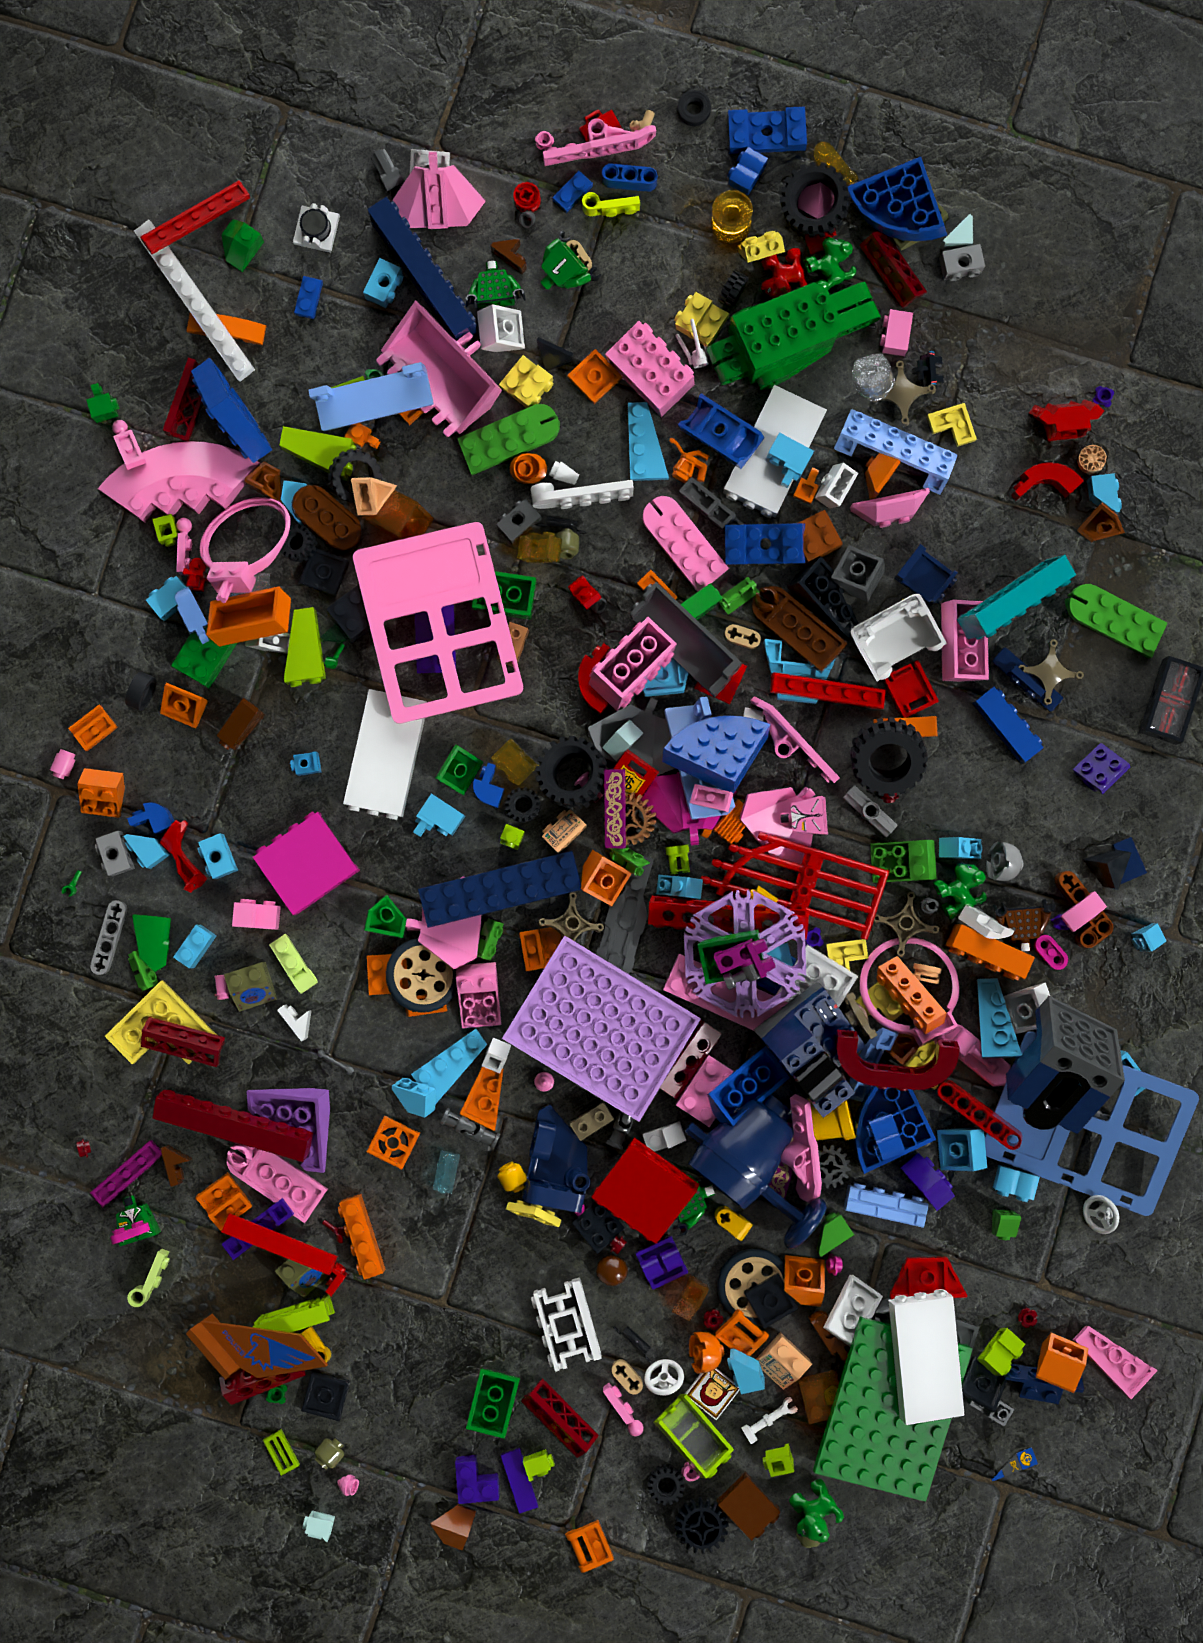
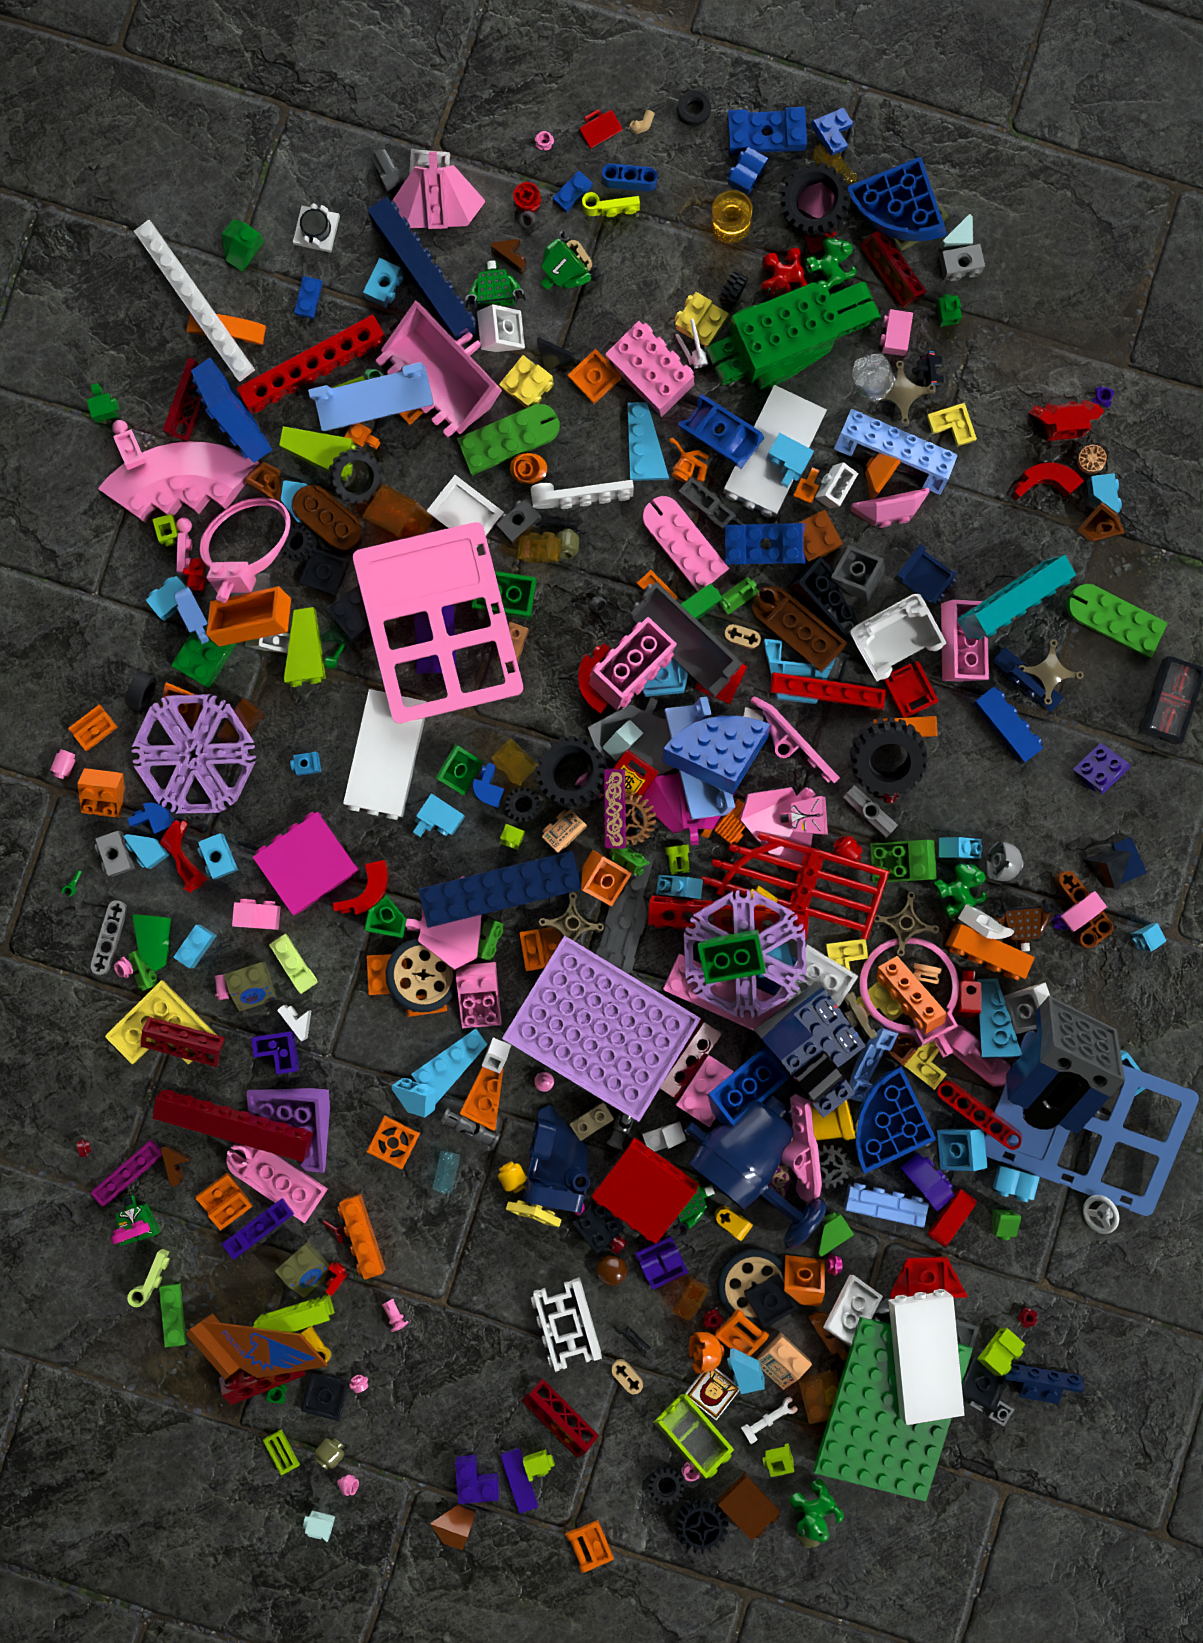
(123, 968): none -> bright pink plate
(172, 1315): none -> bright green plate
(180, 755): none -> lavender plate
(195, 217): red tile -> none
(279, 1244): red tile -> none
(283, 1048): none -> dark purple brick
(317, 353): none -> red brick
(349, 1070): dark grey hinge -> none
(359, 1383): none -> bright pink plate
(370, 494): light nougat slope -> none
(376, 887): none -> red arch
(394, 1315): none -> bright pink pin
(463, 505): none -> white piece
(492, 1403): green brick -> none
(563, 473): white cone -> none
(584, 592): red bracket -> none
(607, 142): bright pink piece -> none
(613, 1394): bright pink plate -> none
(666, 1386): white piece -> none
(711, 798): bright pink plate -> none
(747, 957): magenta hips -> none
(761, 247): light yellow plate -> none
(817, 938): dark purple plate -> none
(829, 128): none -> plate
(847, 848): none -> red head
(885, 1136): blue brick -> none
(895, 1076): dark red arch -> none
(932, 903): dark grey pin -> none
(948, 310): none -> green brick
(952, 1217): none -> red beam
(968, 1004): none -> red torso
(1017, 1463): sticker -> none
(1051, 950): dark pink plate -> none
(1061, 1362): orange slope -> none
(1117, 1364): bright pink wing -> none

